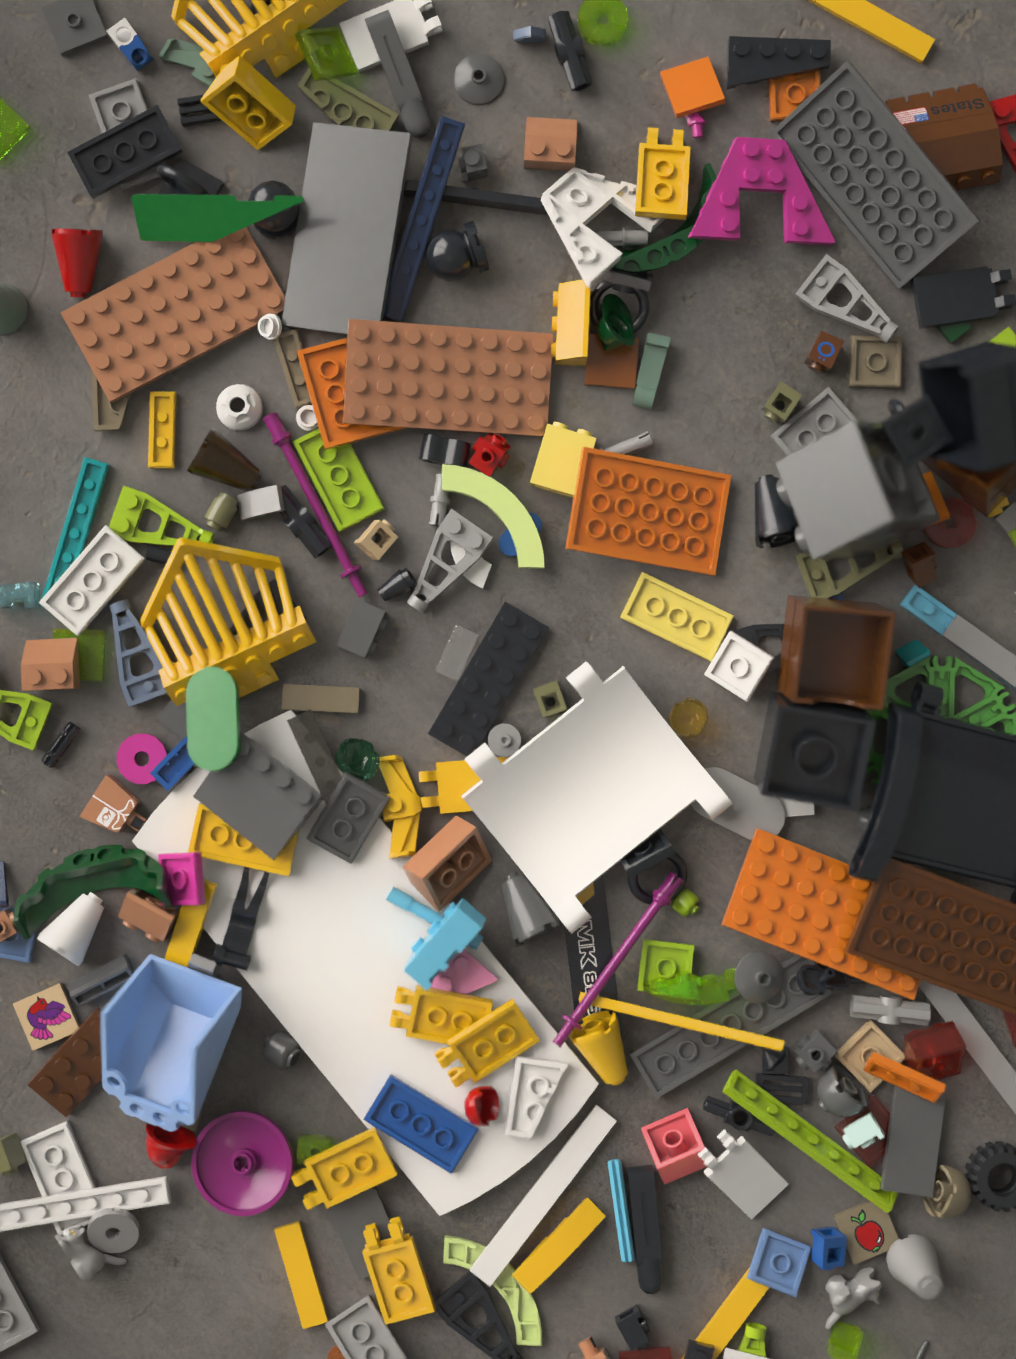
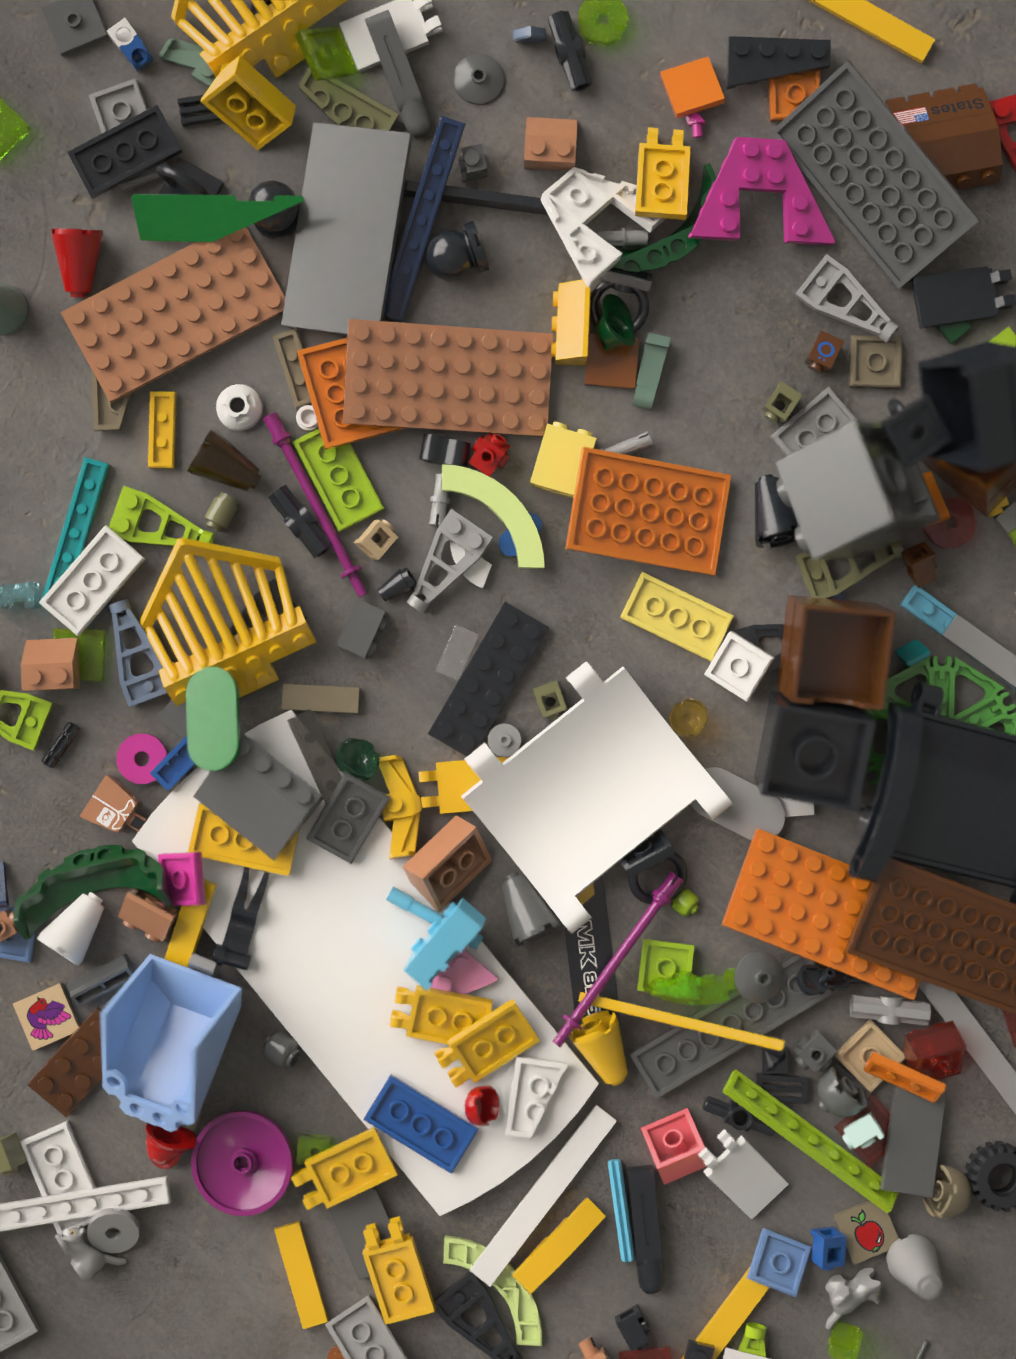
(158, 554): black piece -> none
(260, 502): slope -> none
(270, 326): white plate -> none

